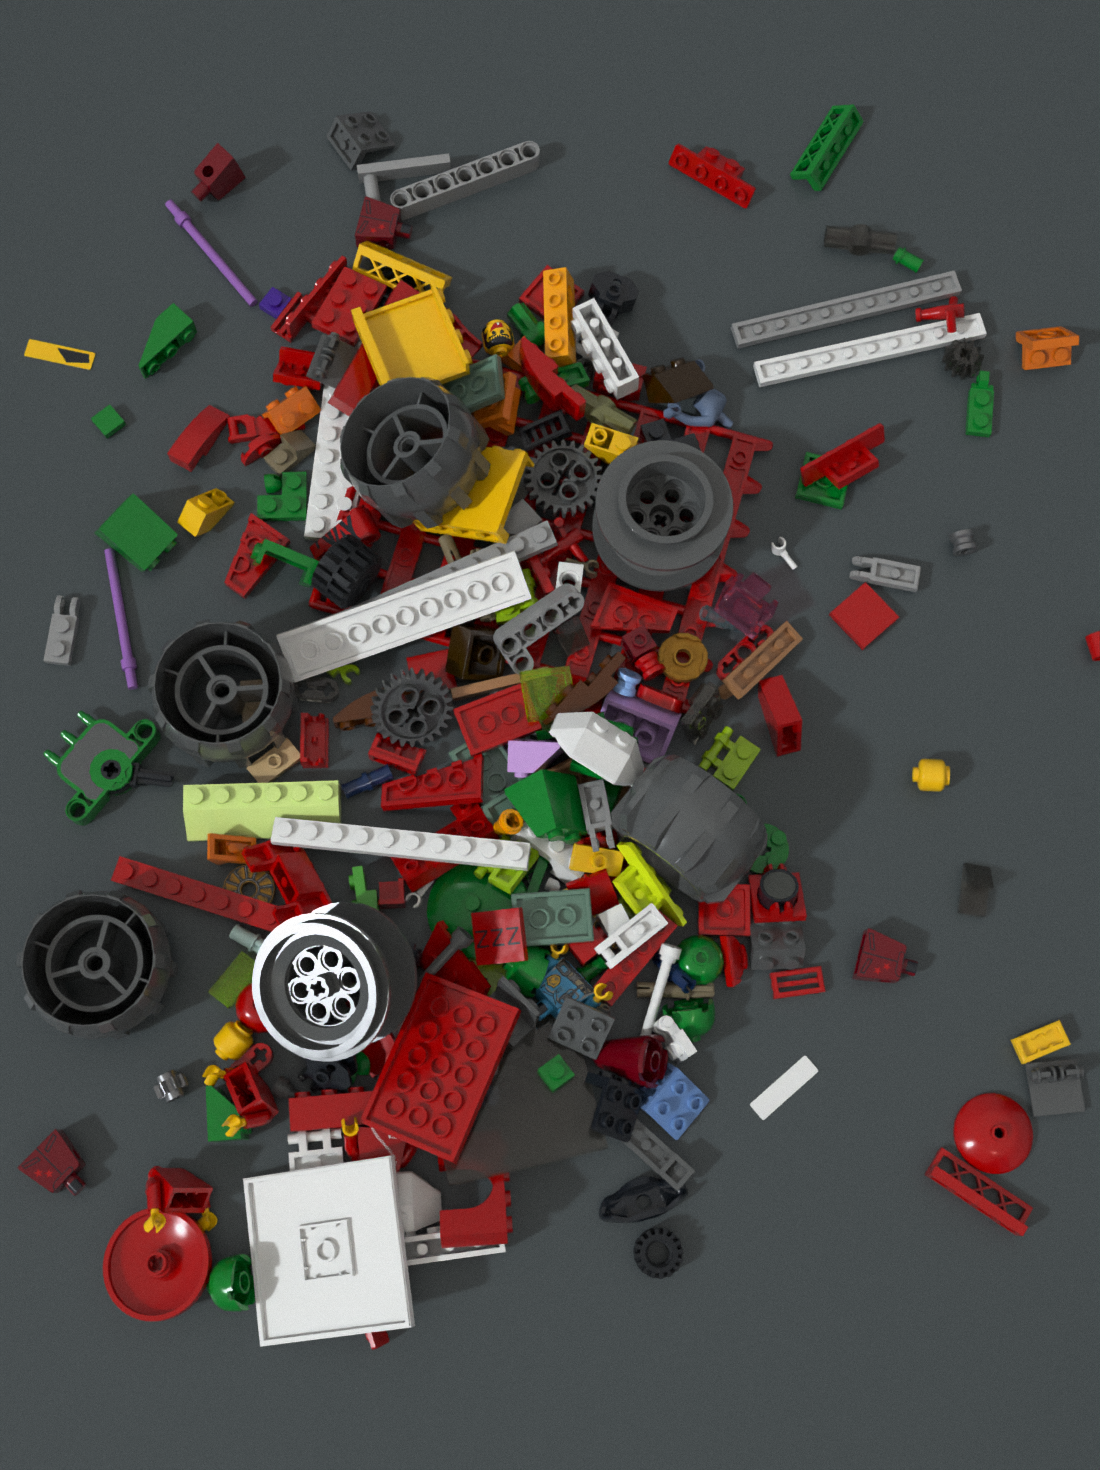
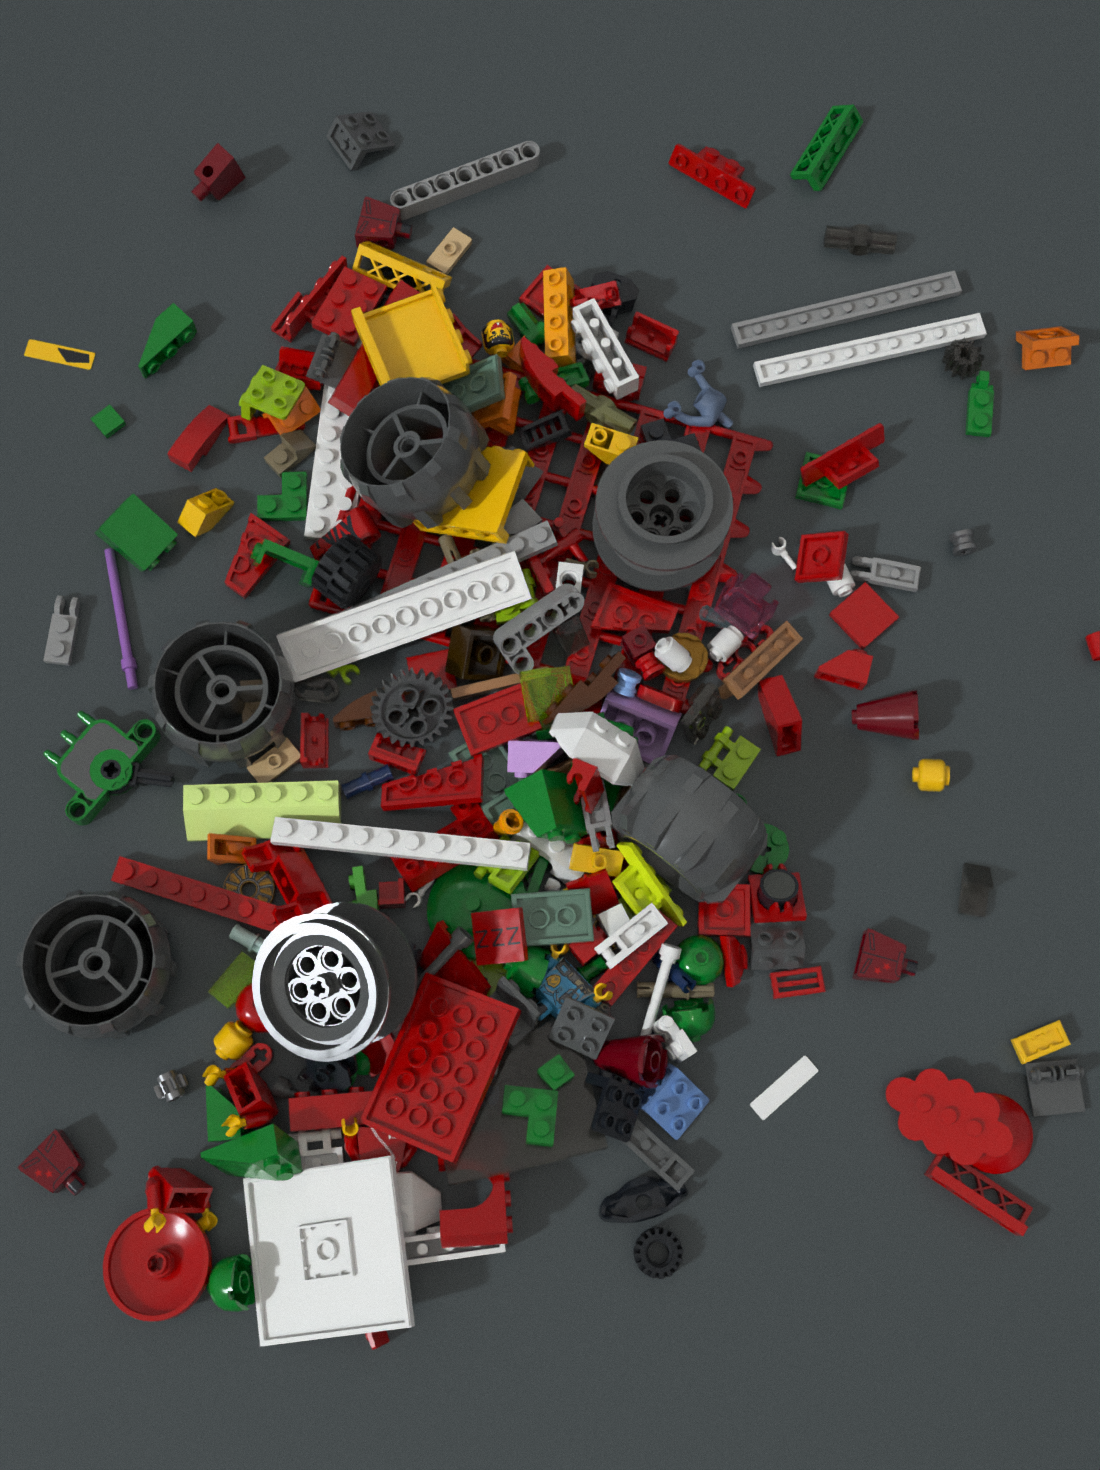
(184, 221): medium lavender bar -> none
(259, 1155): none -> green slope
(260, 447): red plate -> none
(271, 393): none -> lime bracket
(273, 483): green hinge -> none
(274, 302): dark purple plate -> none
(398, 169): light grey piece -> none
(449, 251): none -> tan plate
(538, 1106): none -> green plate
(544, 469): dark grey gear -> none
(588, 782): none -> red hinge
(605, 295): none -> red hinge
(651, 336): none -> red hinge
(673, 654): none -> white brick
(675, 381): dark brown slope -> none
(725, 643): none -> white brick
(821, 557): none -> red tile
(844, 586): none -> white brick
(847, 669): none -> red slope
(890, 715): none -> dark red cone
(907, 259): green pin -> none
(943, 312): red piece -> none
(949, 1116): none -> red plate

